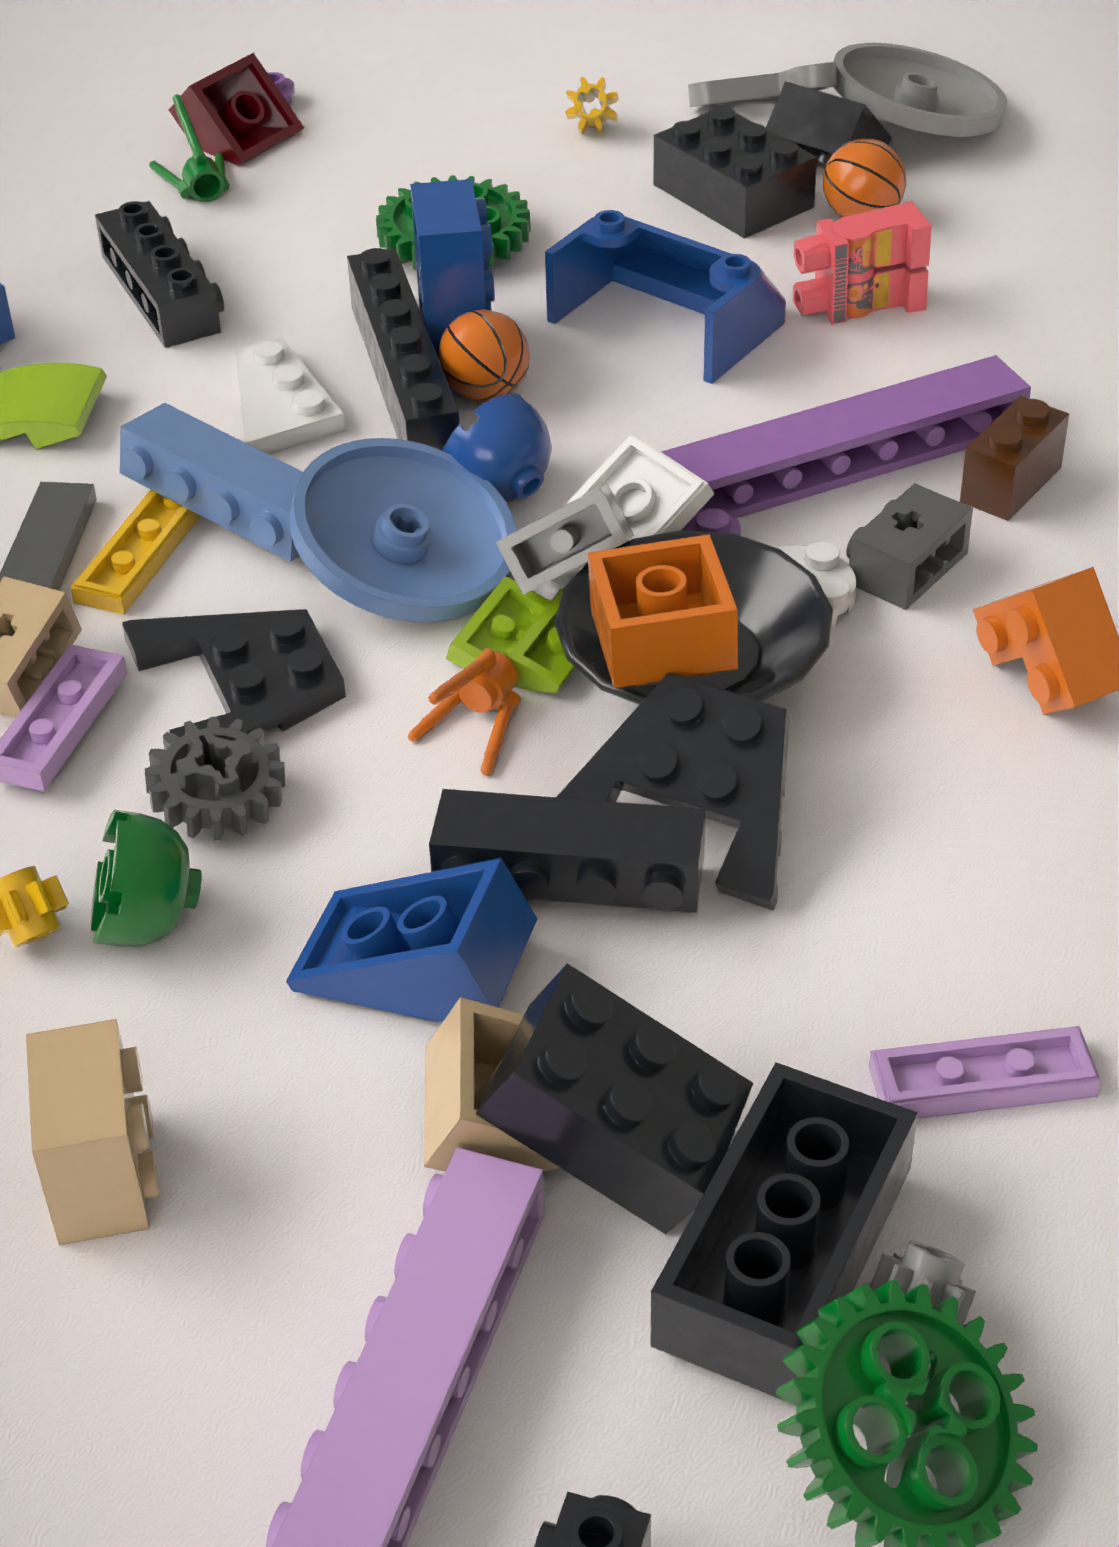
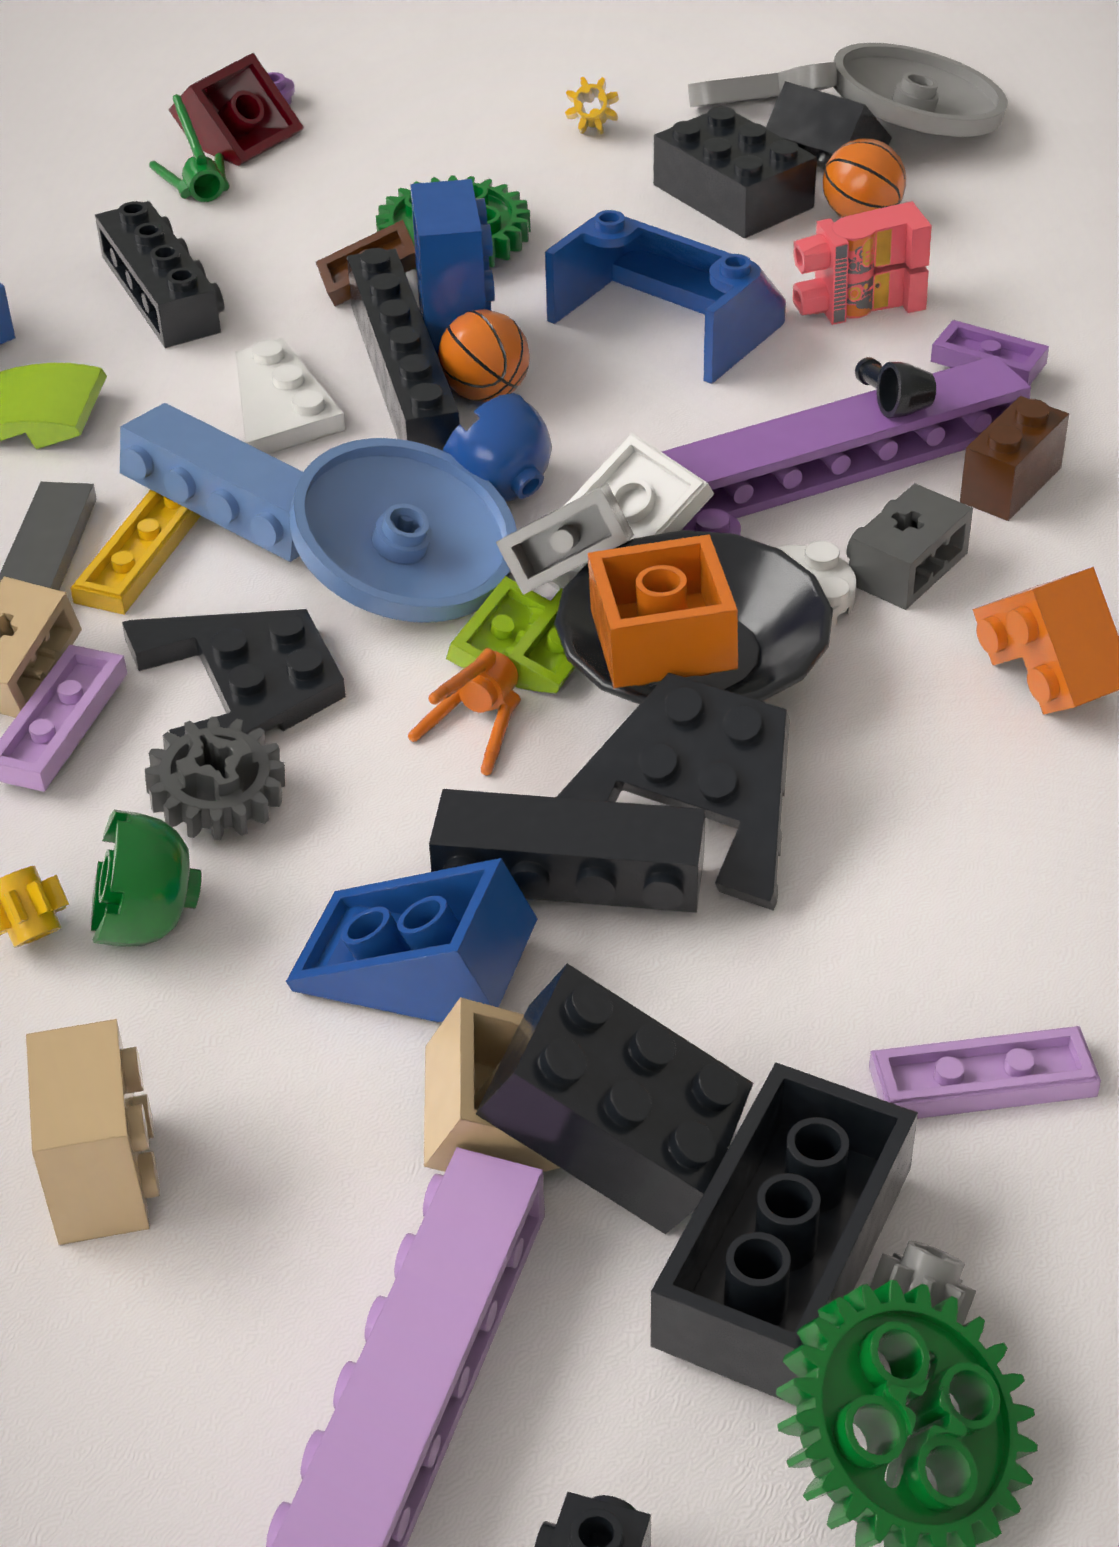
(334, 267): none -> reddish brown plate
(899, 386): none -> black bar
(968, 343): none -> medium lavender plate

